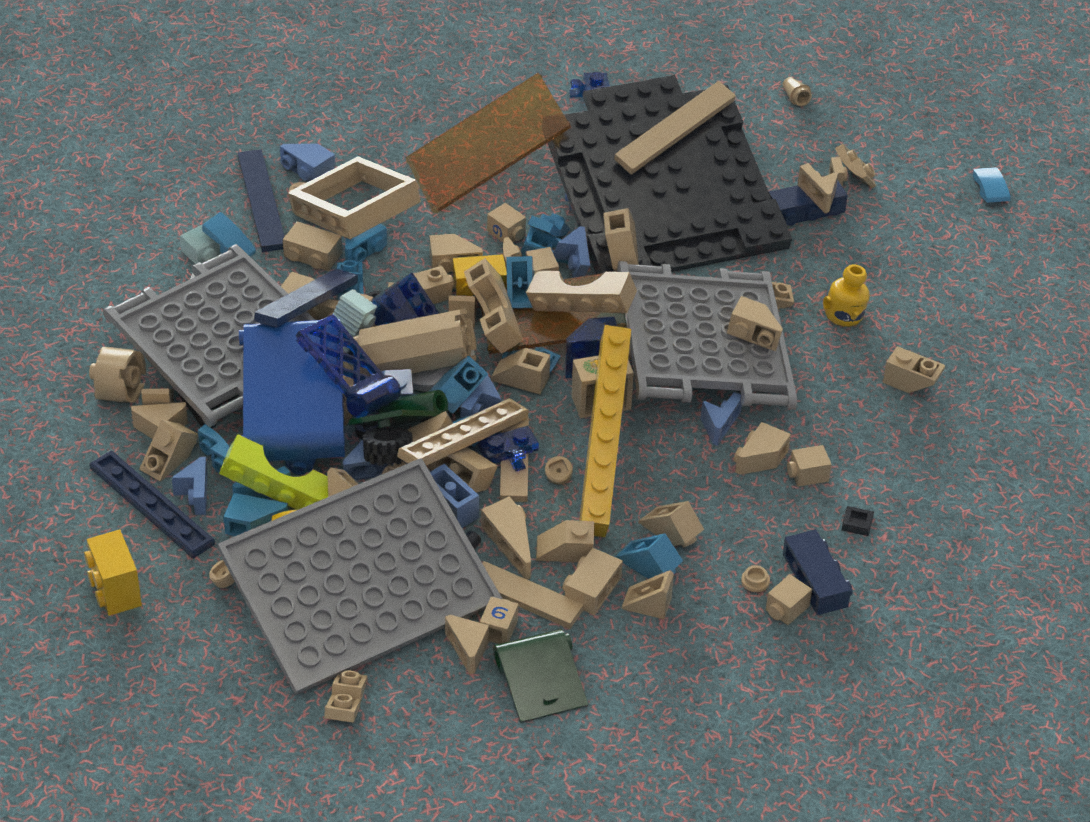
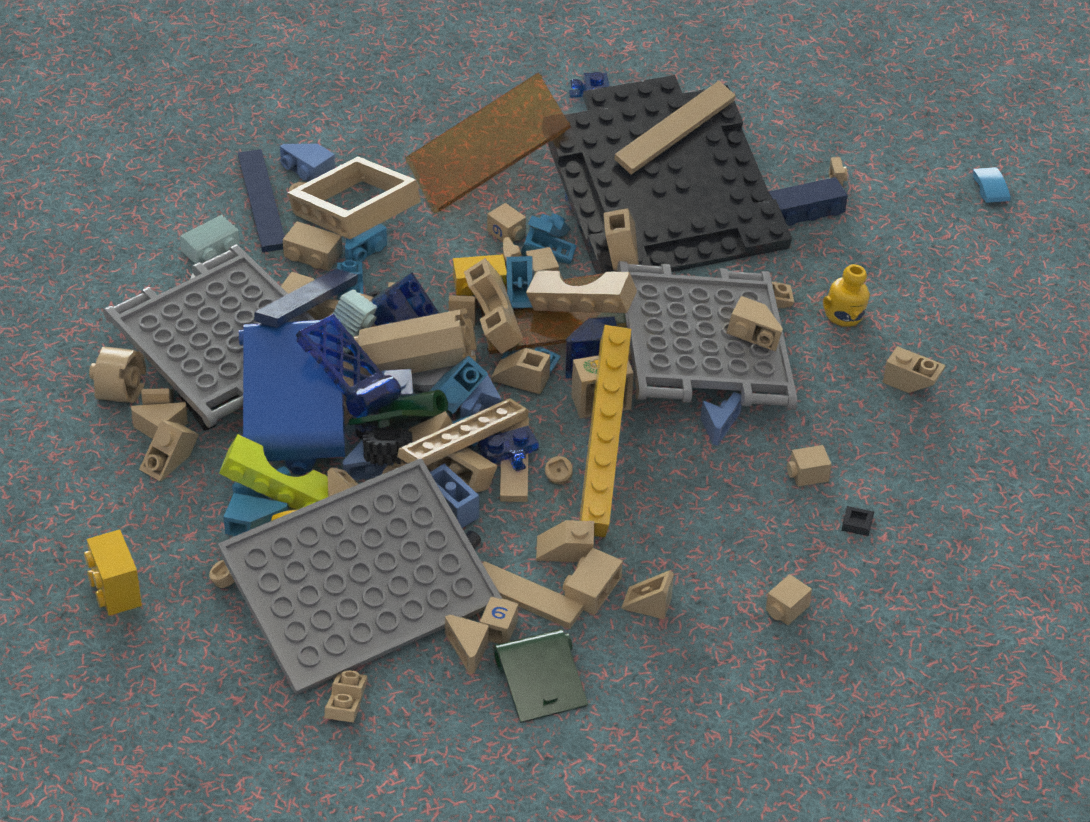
(152, 504): dark blue tile -> none
(193, 482): medium blue slope -> none
(213, 444): dark azure slope -> none
(227, 234): dark azure slope -> none
(436, 283): tan brick -> none
(449, 246): tan slope -> none
(507, 528): tan slope -> none
(575, 250): medium blue slope -> none
(650, 555): dark azure slope -> none
(674, 520): tan slope -> none
(755, 579): tan plate -> none
(762, 450): tan slope -> none
(797, 91): tan cone -> none
(815, 567): dark blue brick -> none
(818, 188): tan slope -> none
(862, 171): tan slope -> none

